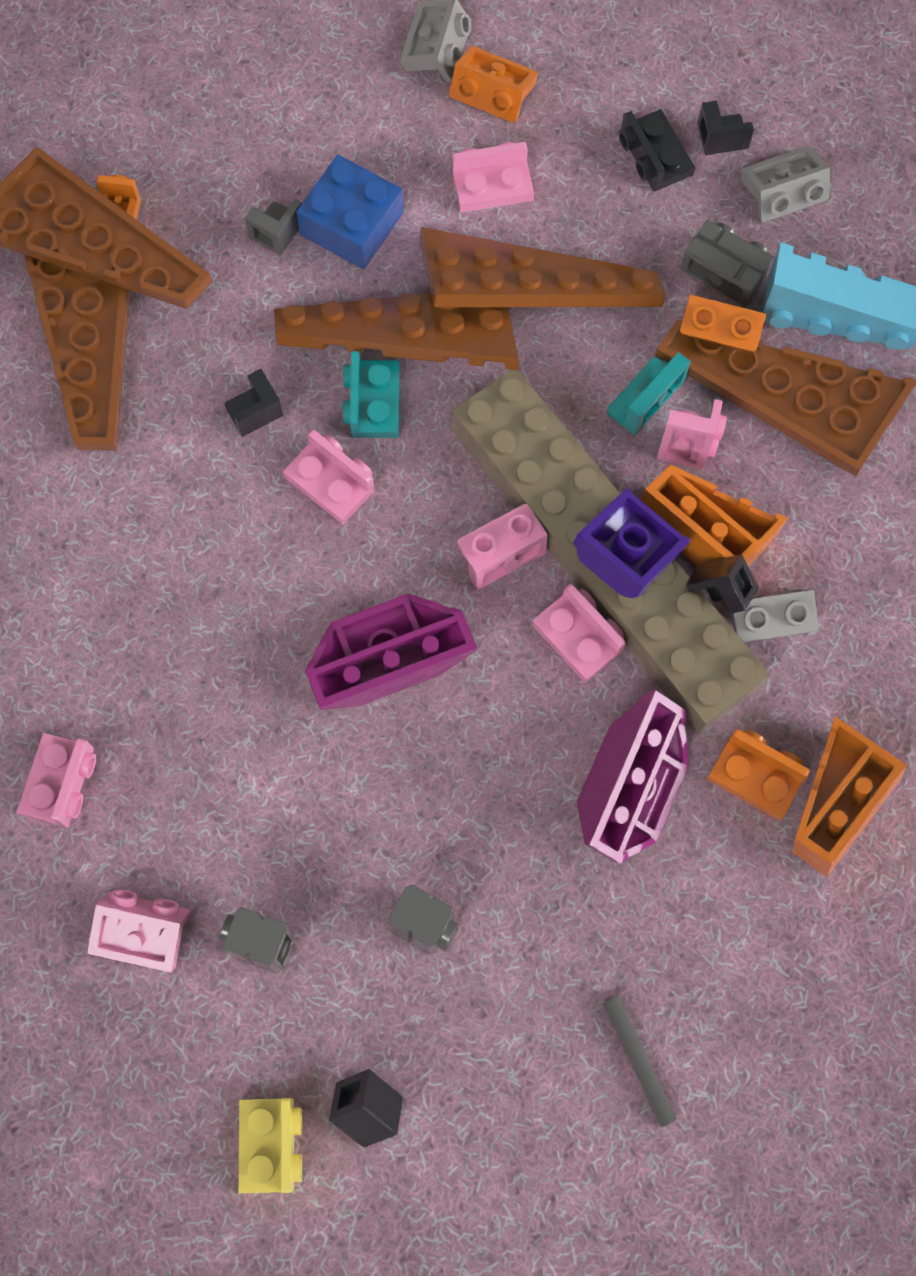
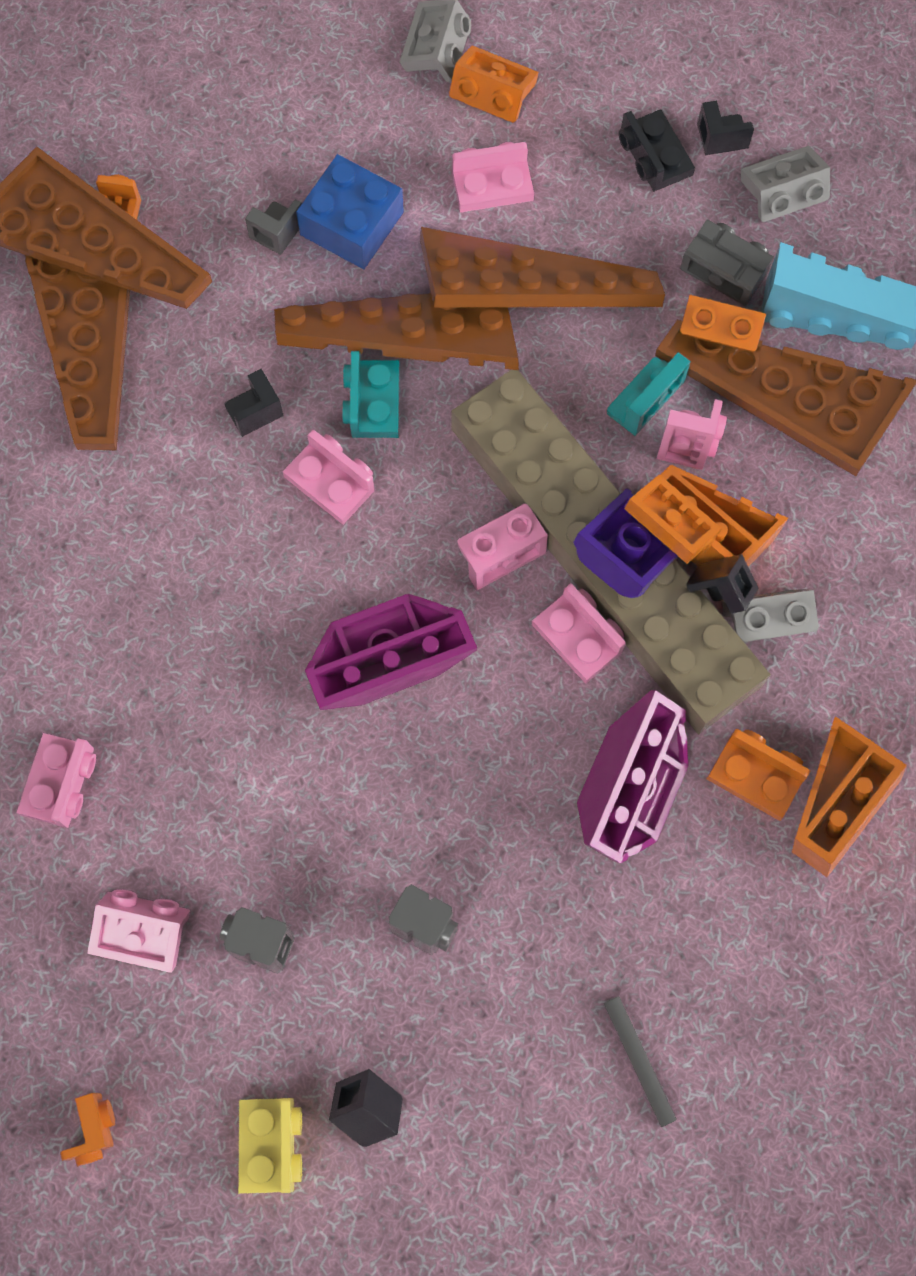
(95, 1120): none -> orange bracket
(673, 519): none -> orange bracket

